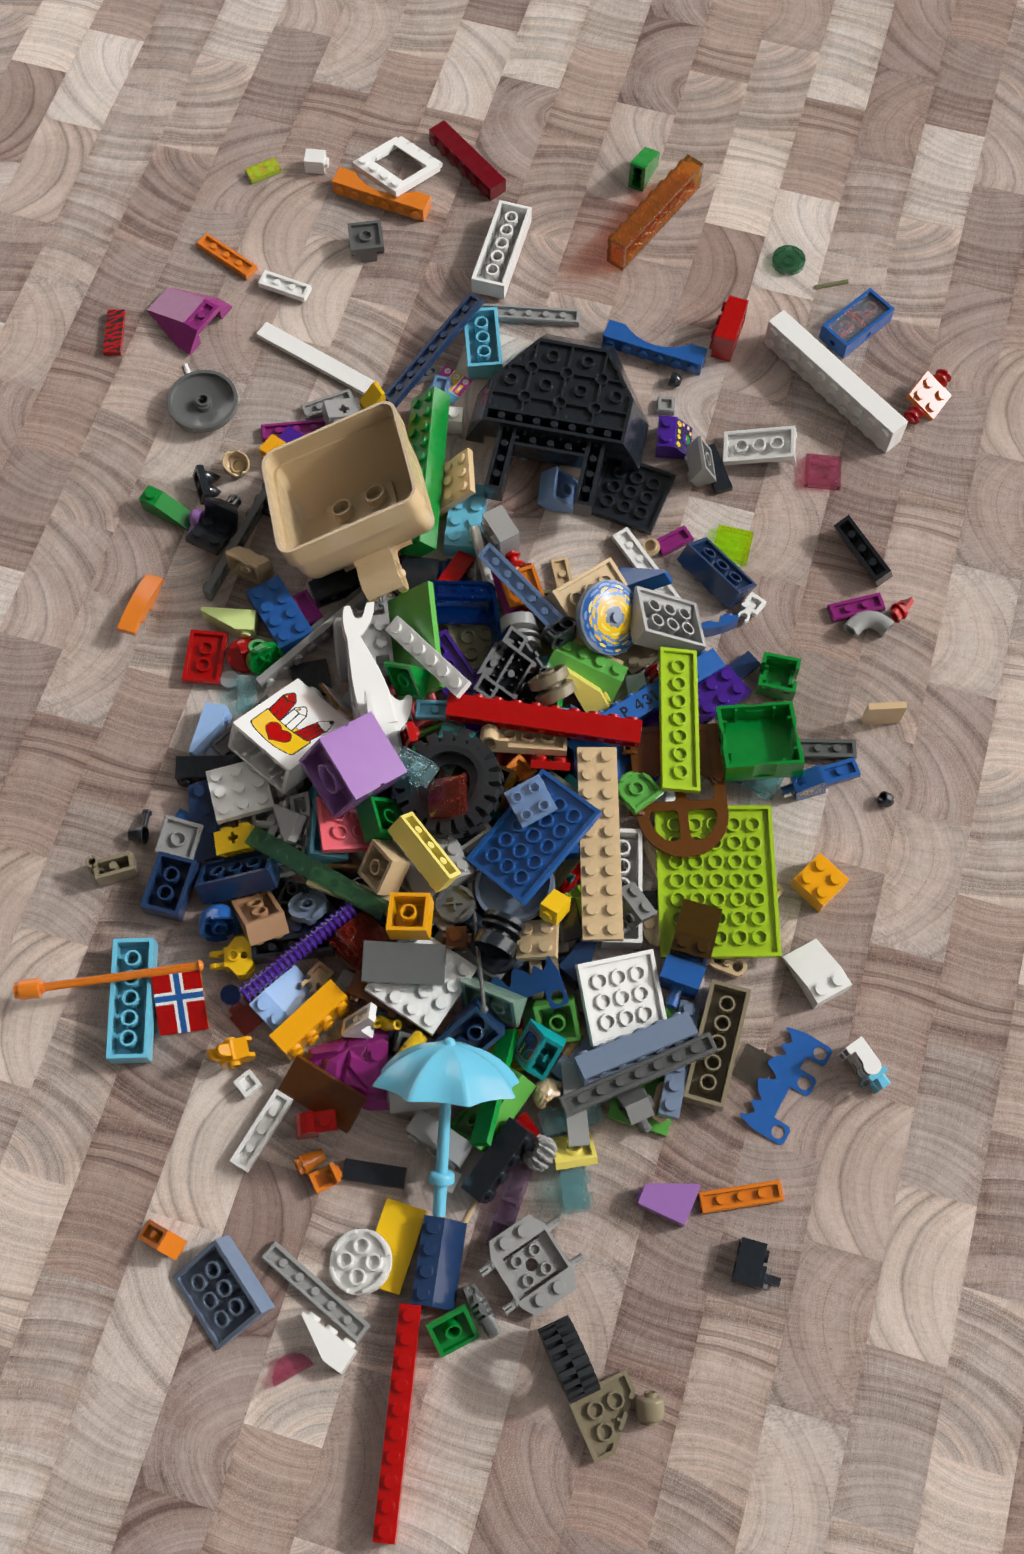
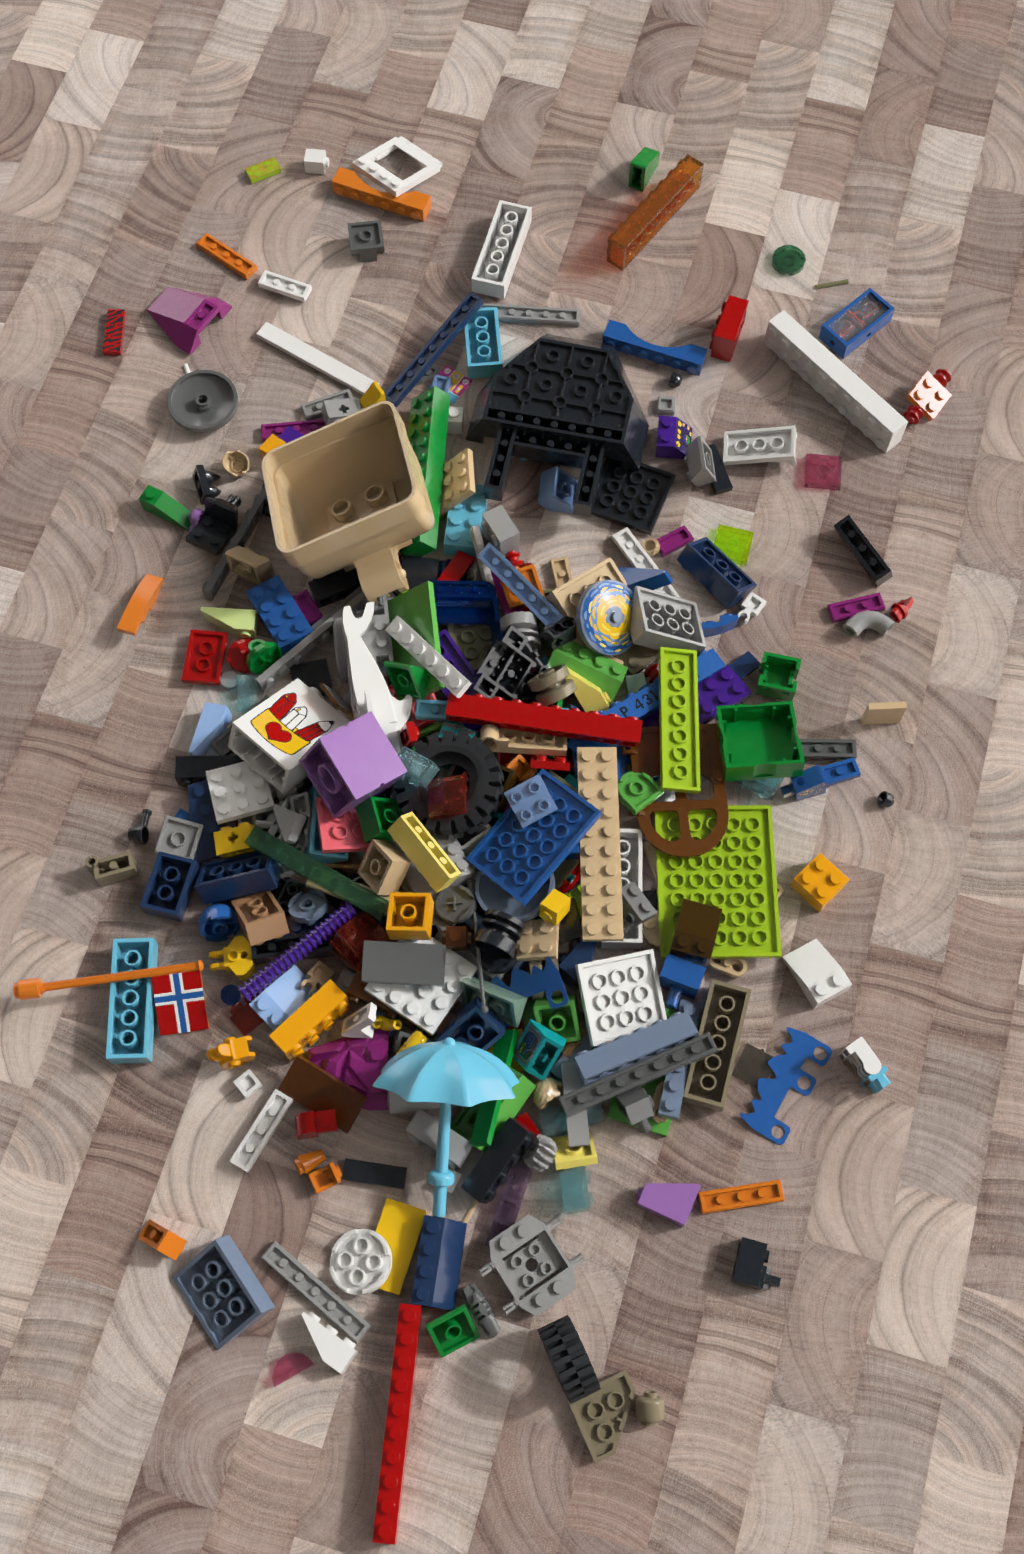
(467, 160): dark red brick -> none

